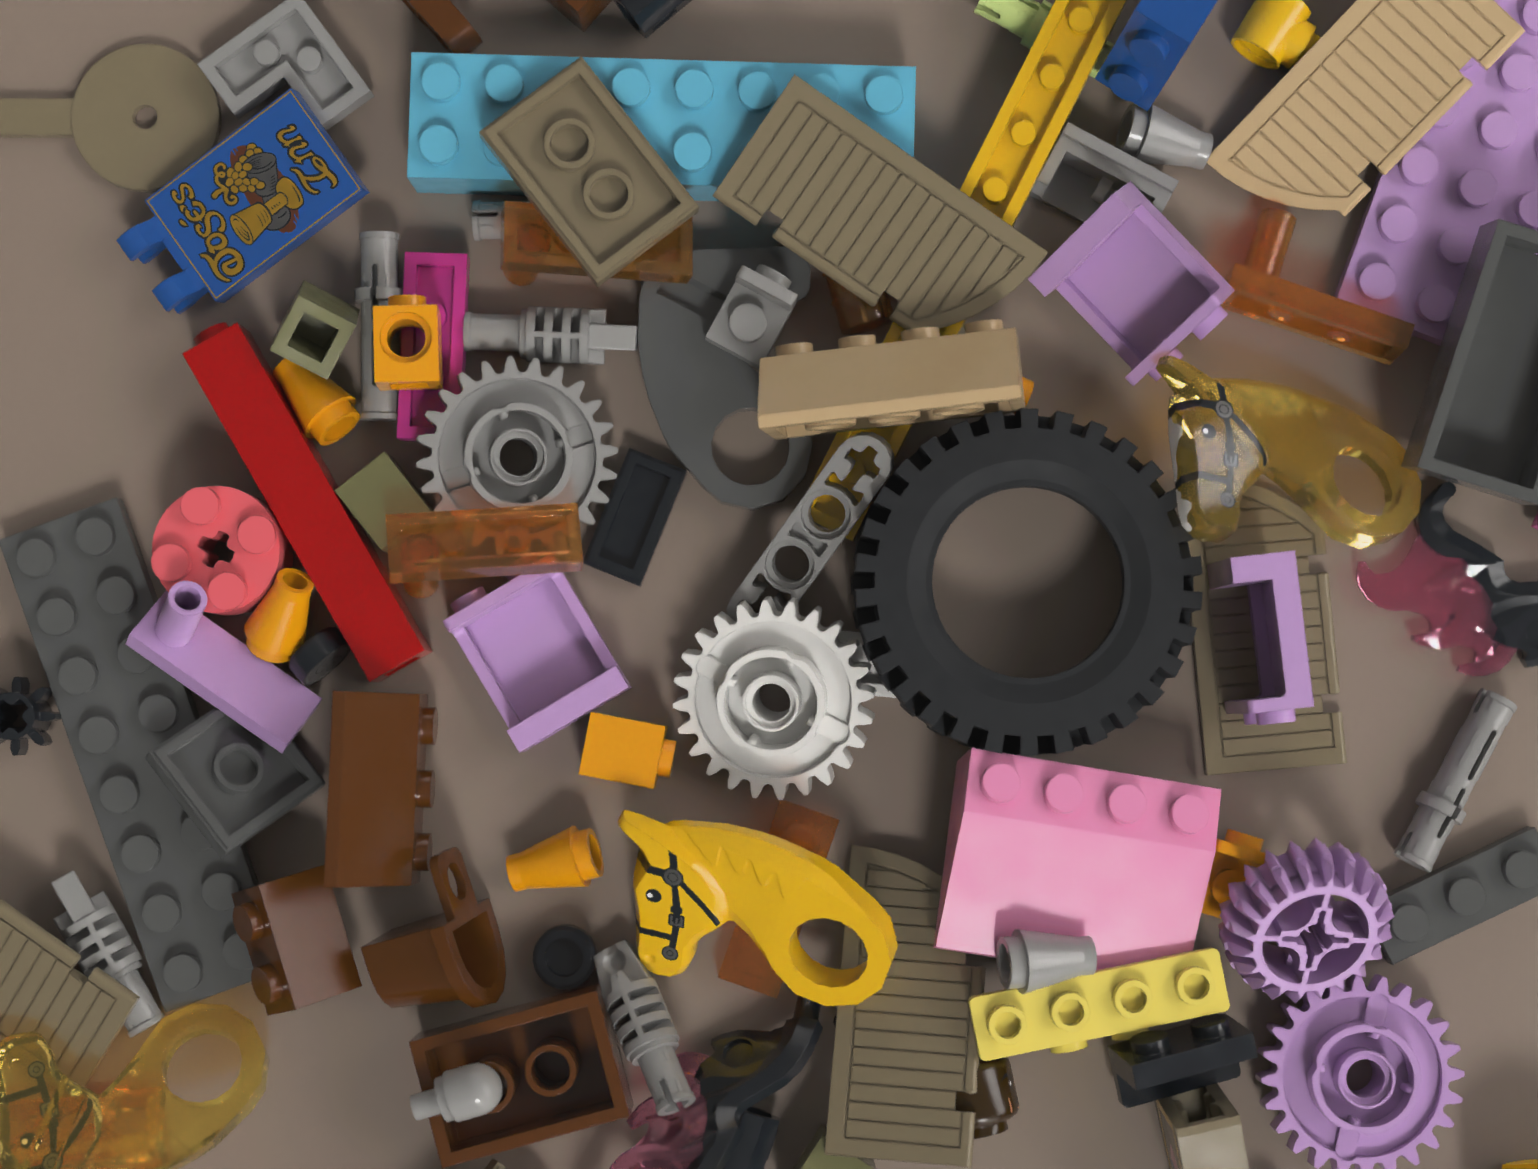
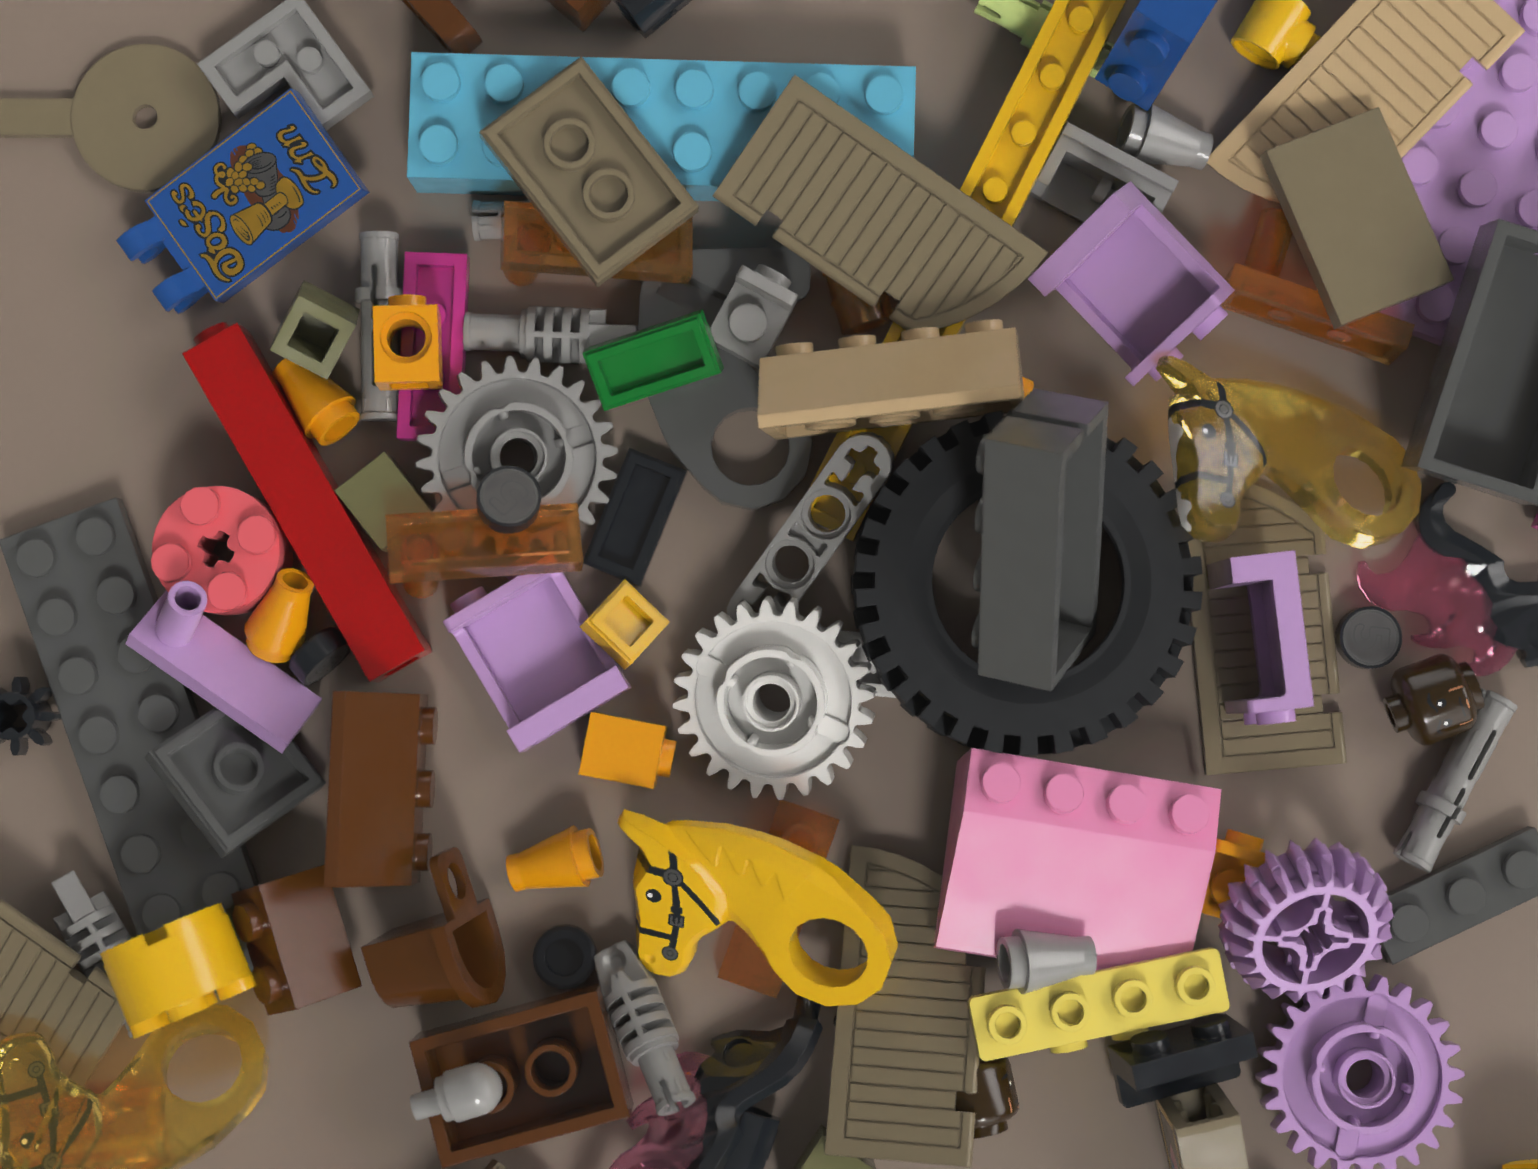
(177, 969): none -> yellow brick
(508, 499): none -> tile
(624, 624): none -> yellow tile
(653, 360): none -> green tile
(1039, 537): none -> dark grey piece
(1356, 218): none -> dark tan tile
(1368, 637): none -> tile
(1434, 699): none -> dark brown head

